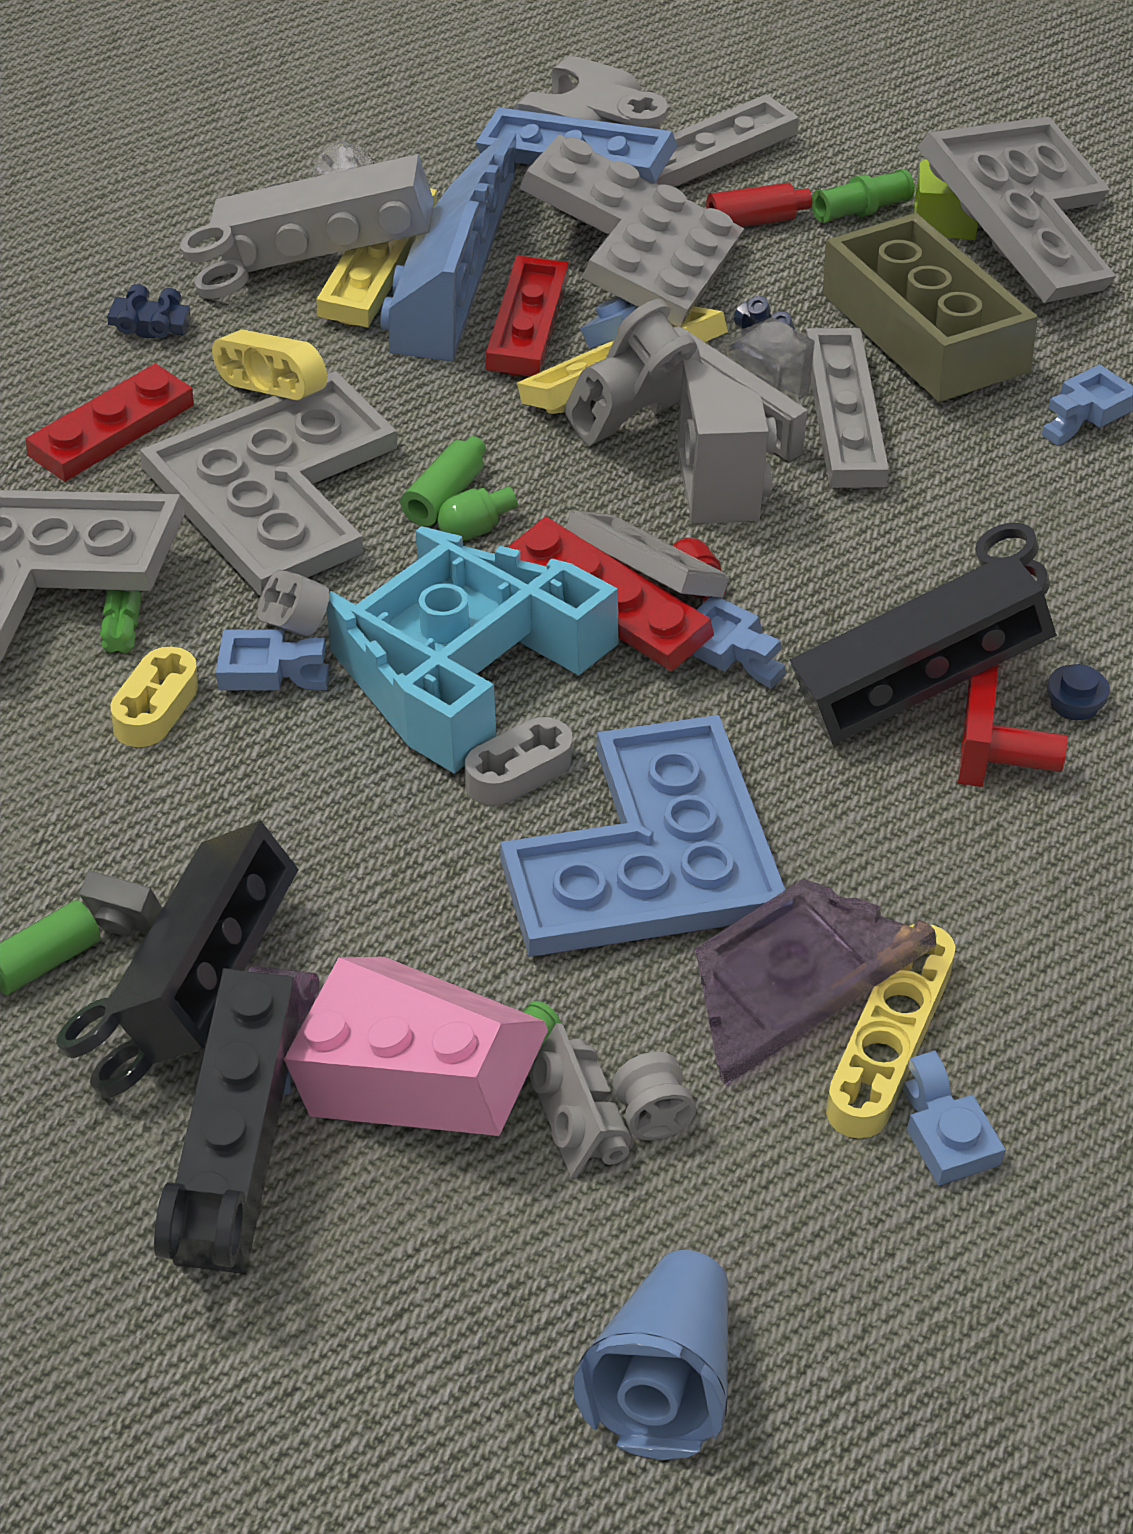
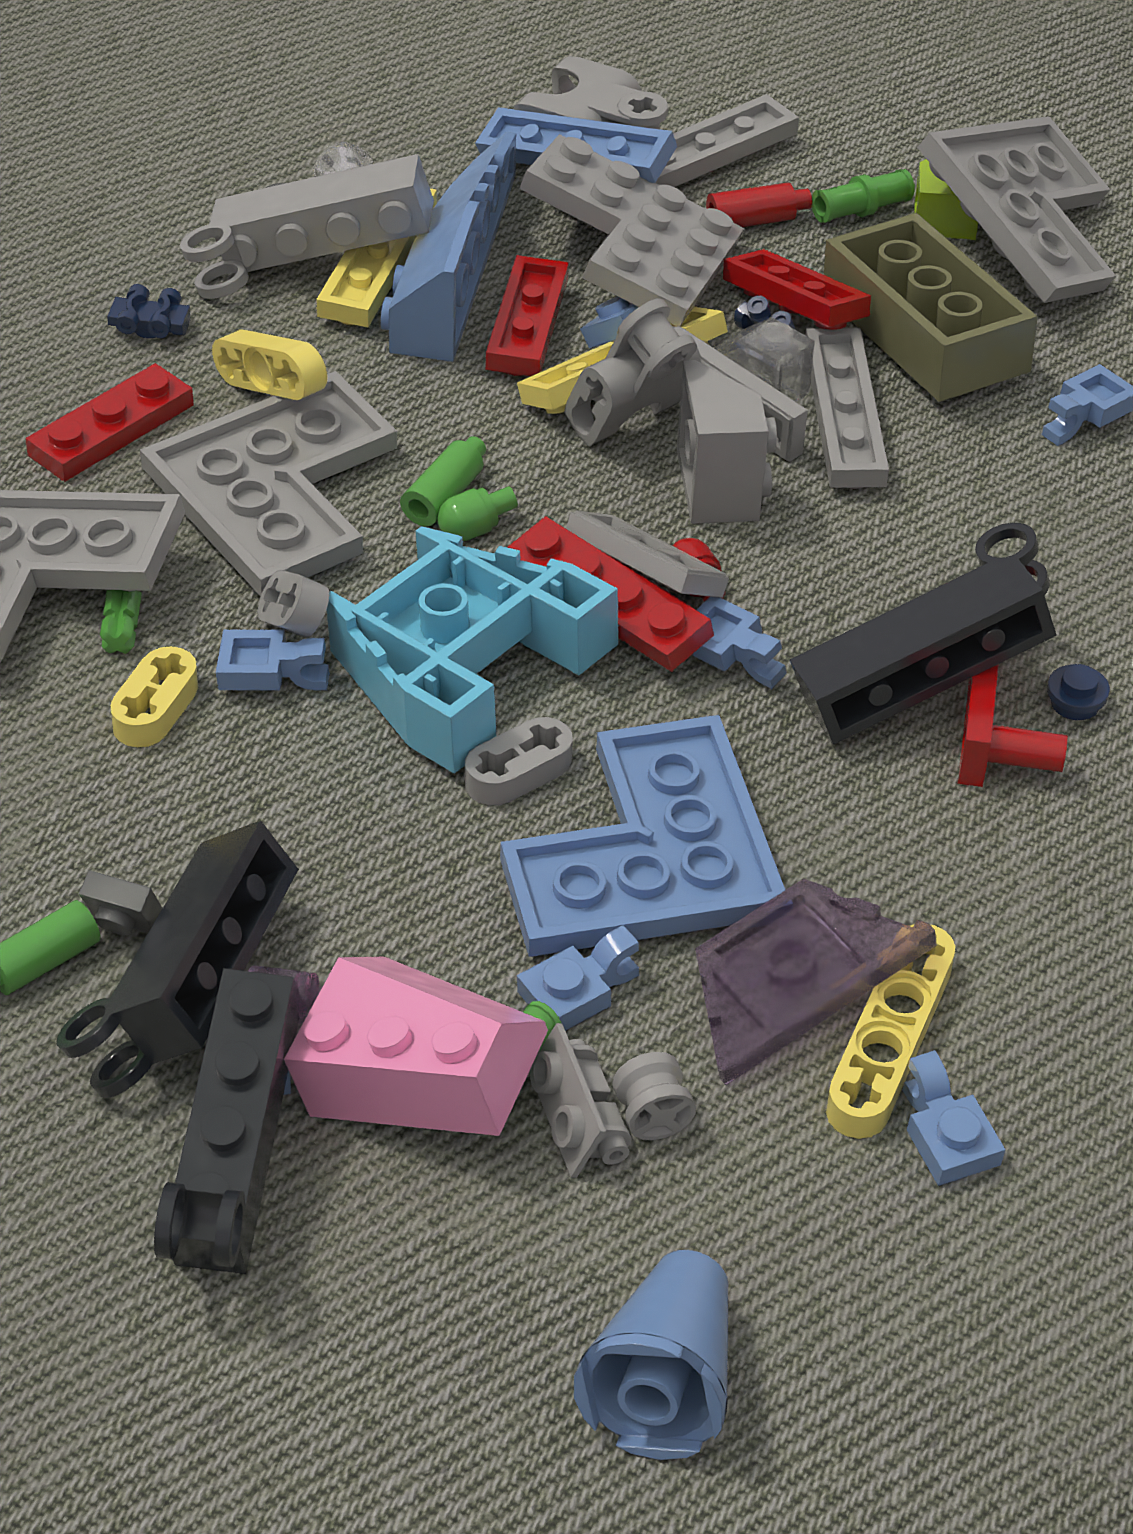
(580, 985): none -> medium blue plate
(797, 288): none -> red plate

